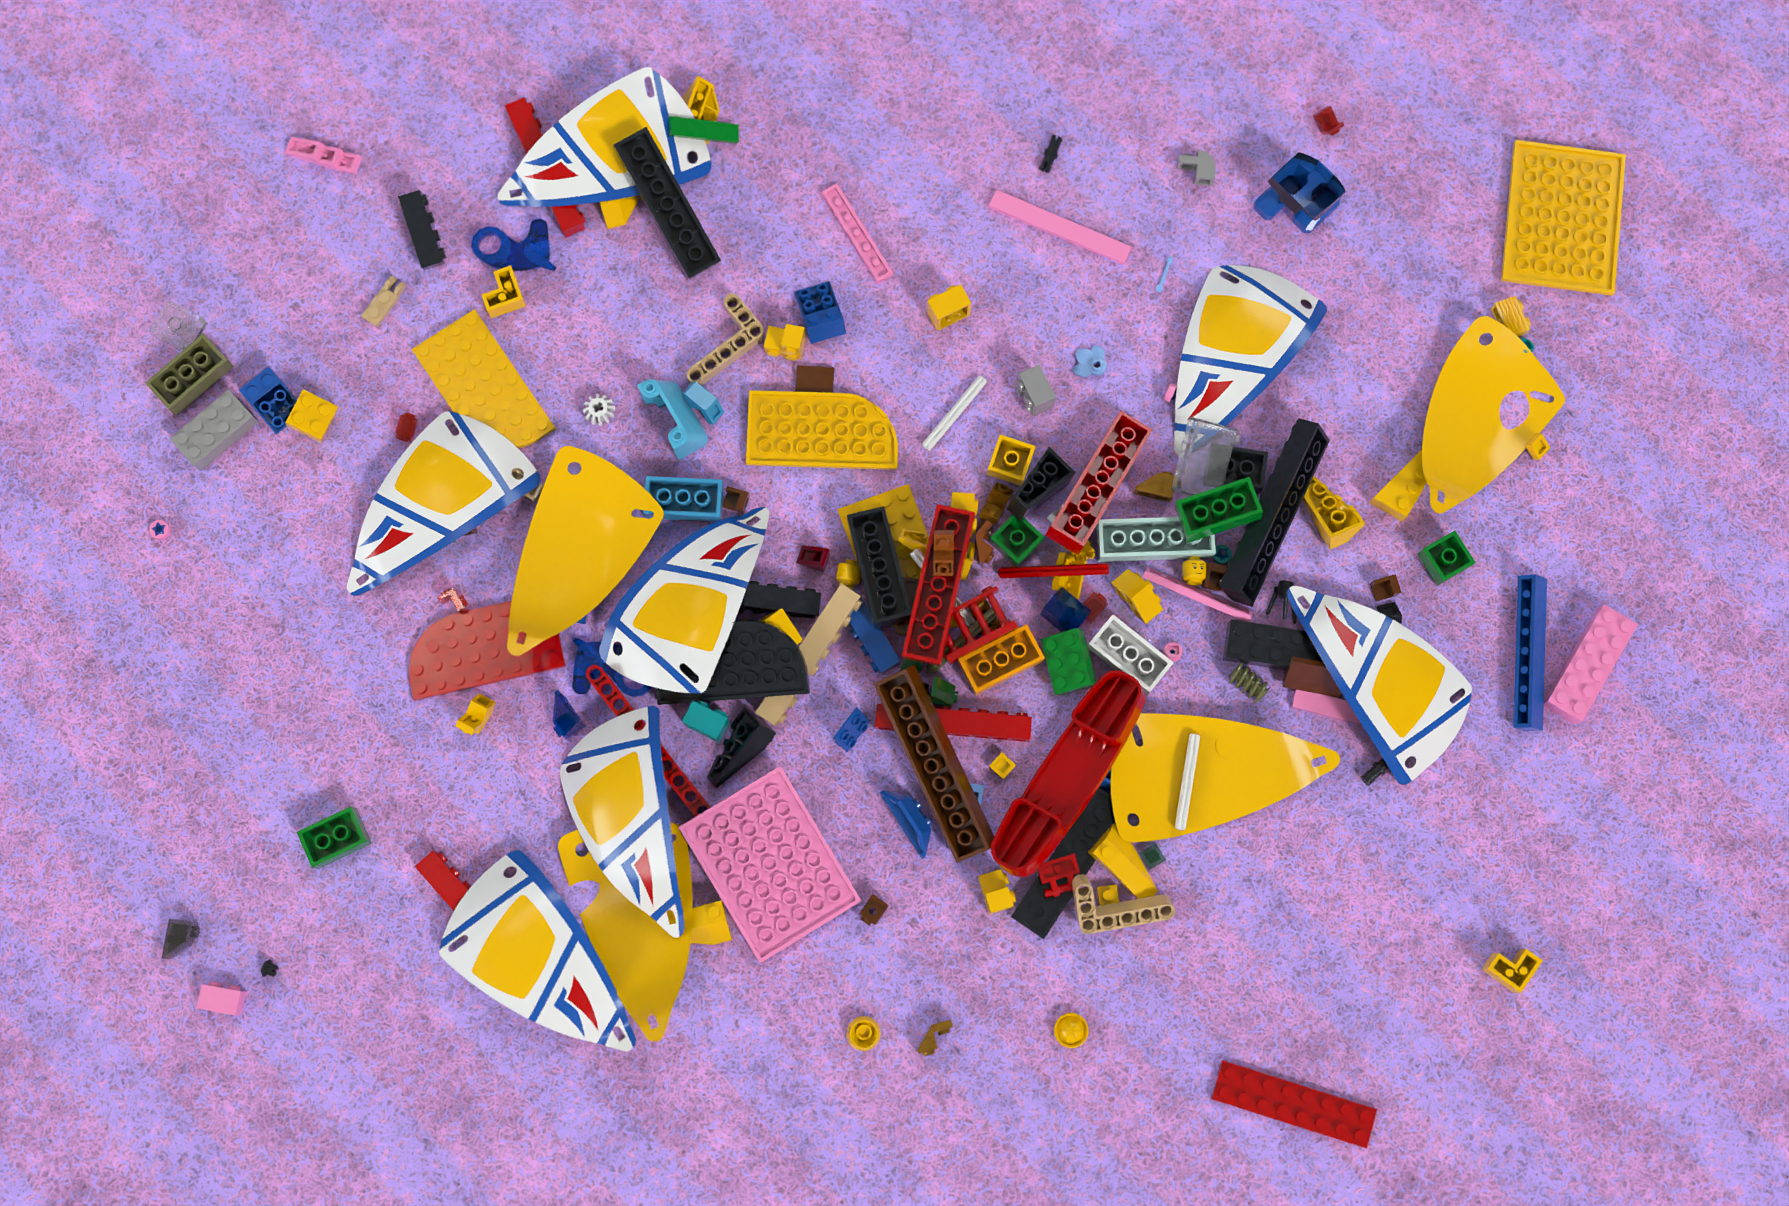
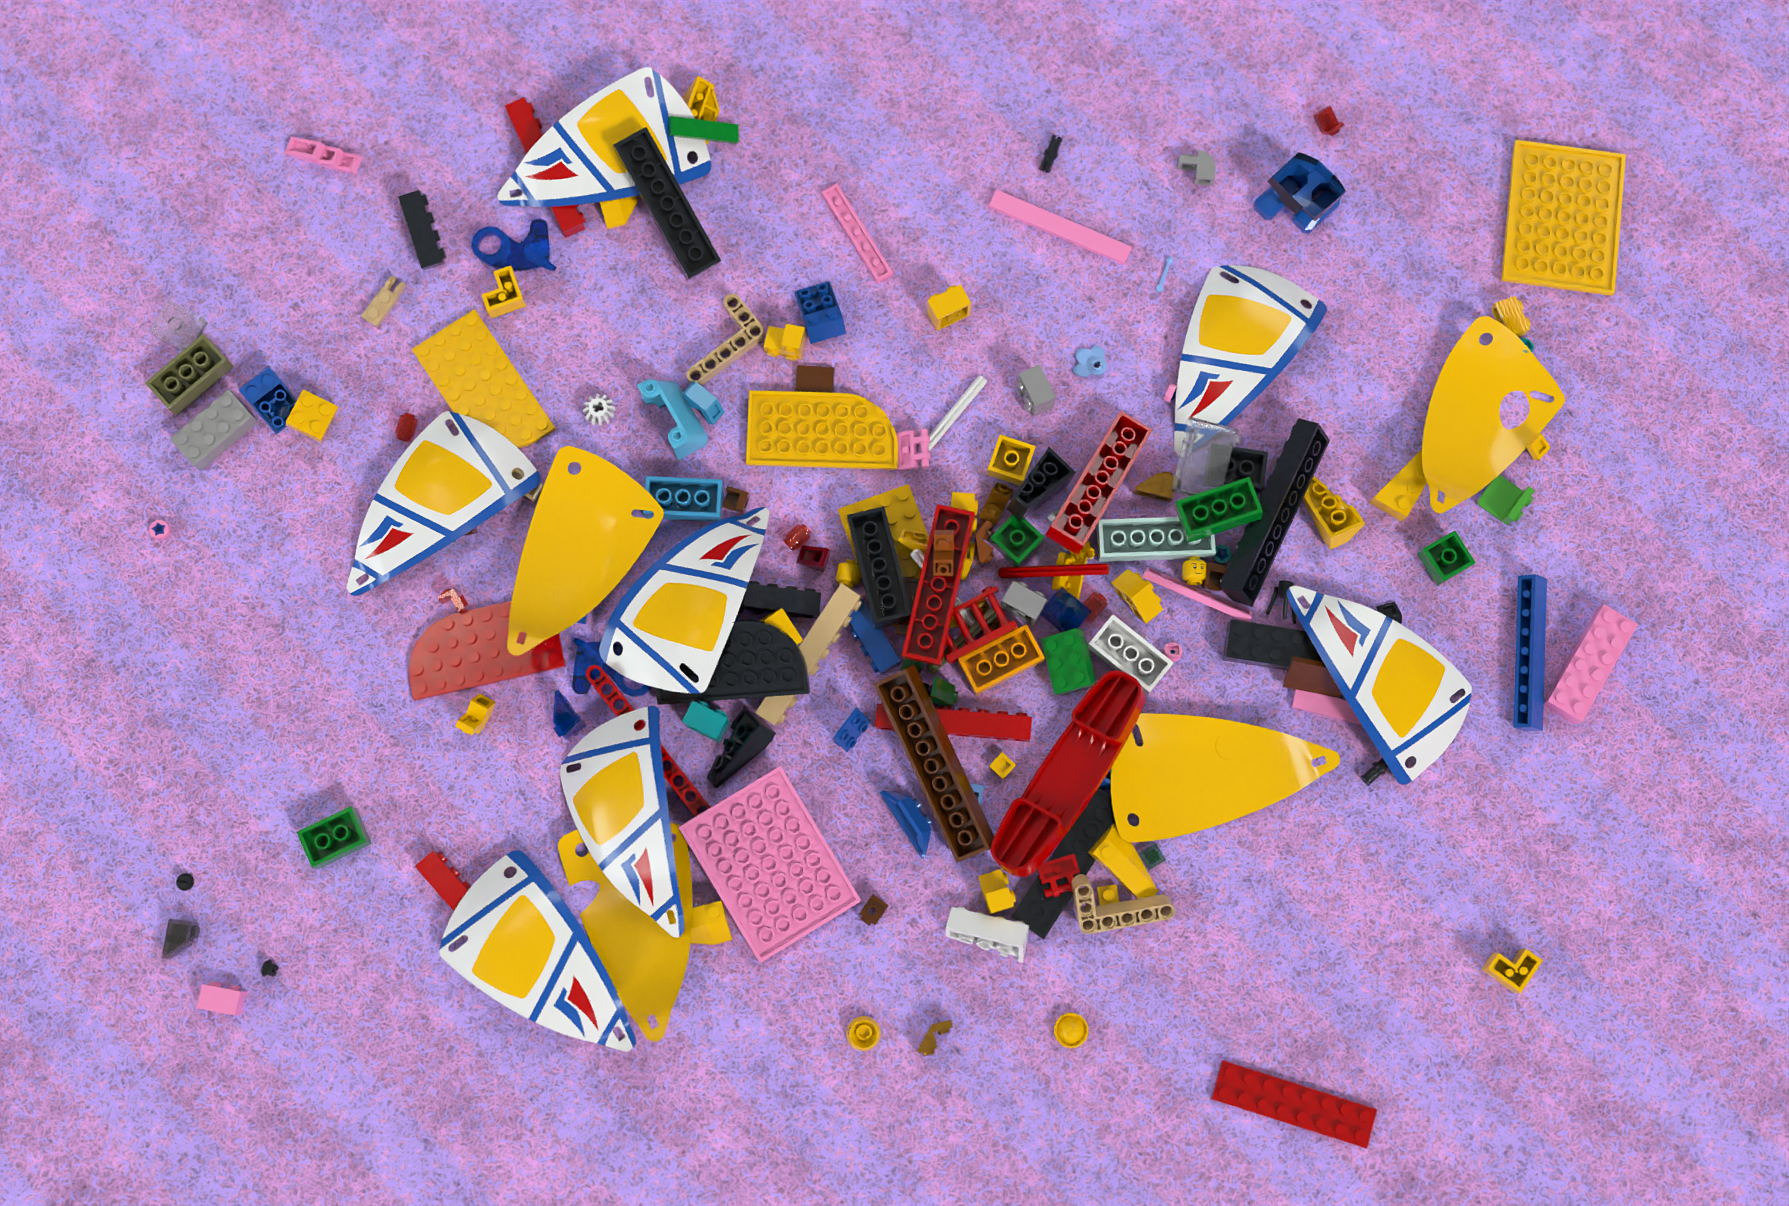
(185, 882): none -> black piece
(797, 537): none -> clear red brick
(907, 449): none -> bright pink plate
(988, 932): none -> white wedge
(1023, 602): none -> light grey brick
(1187, 781): white axle -> none
(1248, 682): olive piece -> none
(1385, 588): reddish brown panel -> none
(1505, 500): none -> bright green bracket

